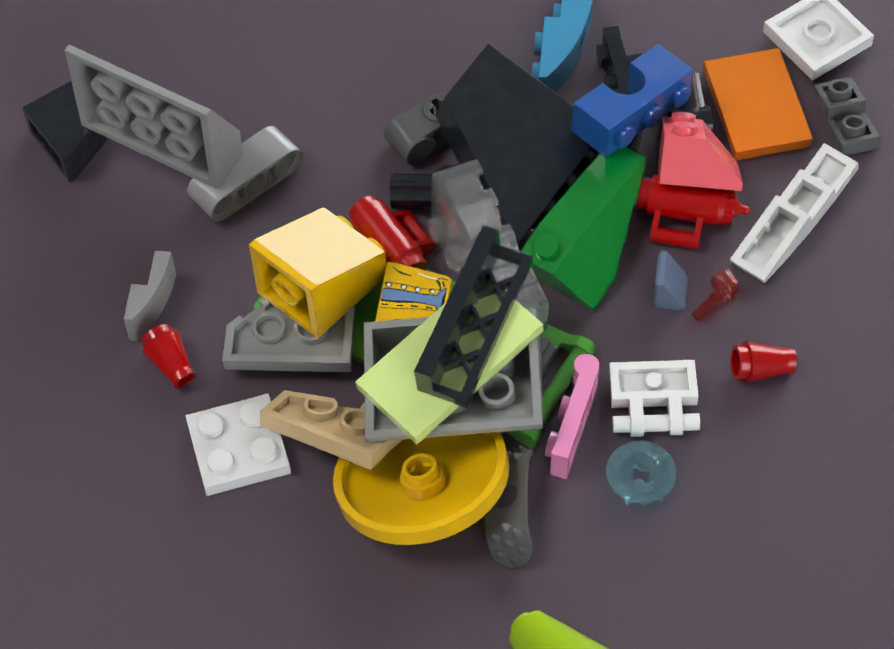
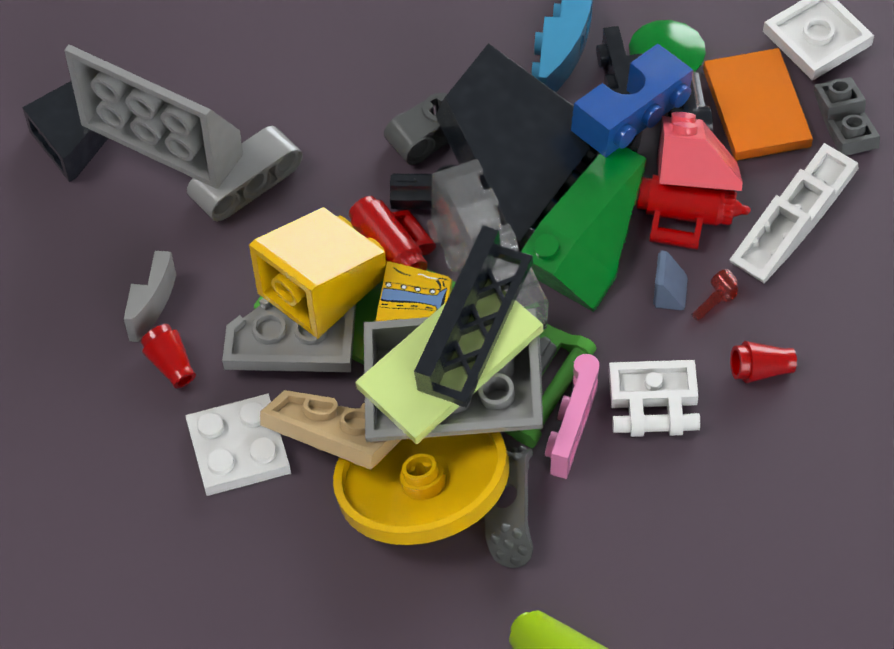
(644, 457): clear light blue gear -> none
(674, 37): none -> green dish

